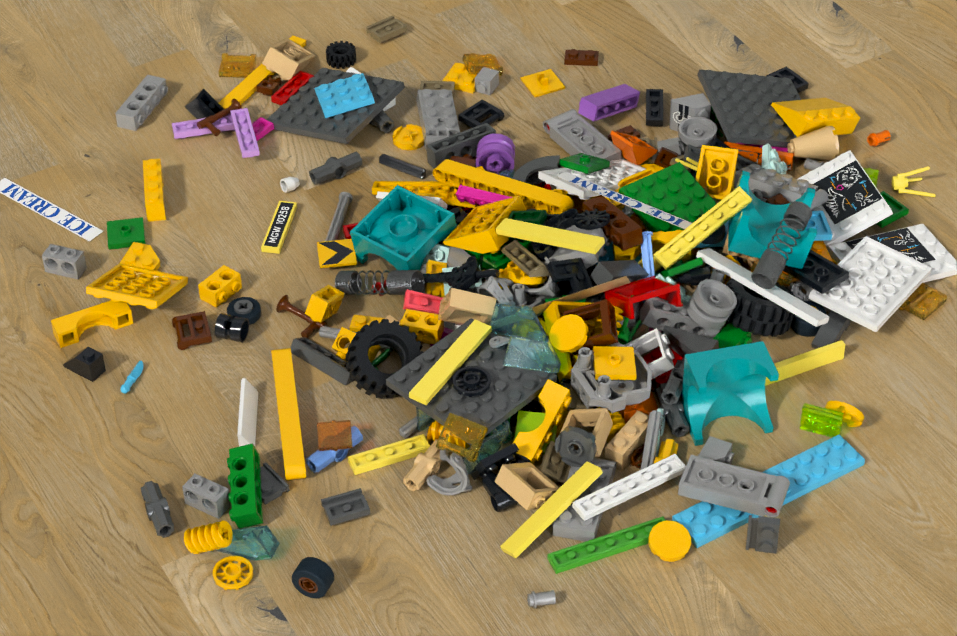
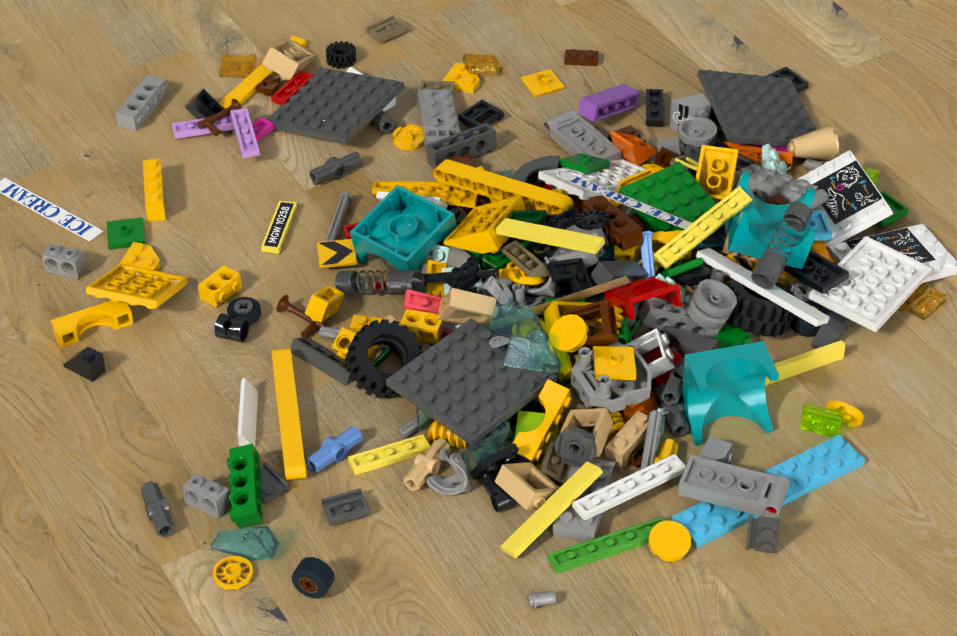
(135, 373): medium azure piece -> none
(198, 329): reddish brown plate -> none
(208, 537): yellow piece -> none
(289, 184): white hose -> none
(334, 435): clear orange piece -> none
(344, 95): medium azure plate -> none
(402, 166): black axle -> none
(450, 362): light yellow tile -> none
(465, 431): clear yellow plate -> none
(471, 381): black wheel -> none
(477, 196): dark pink piece -> none
(486, 81): light grey brick -> none
(495, 153): medium lavender wheel -> none
(813, 114): yellow slope -> none
(874, 139): orange pin -> none
(901, 181): light yellow plant -> none

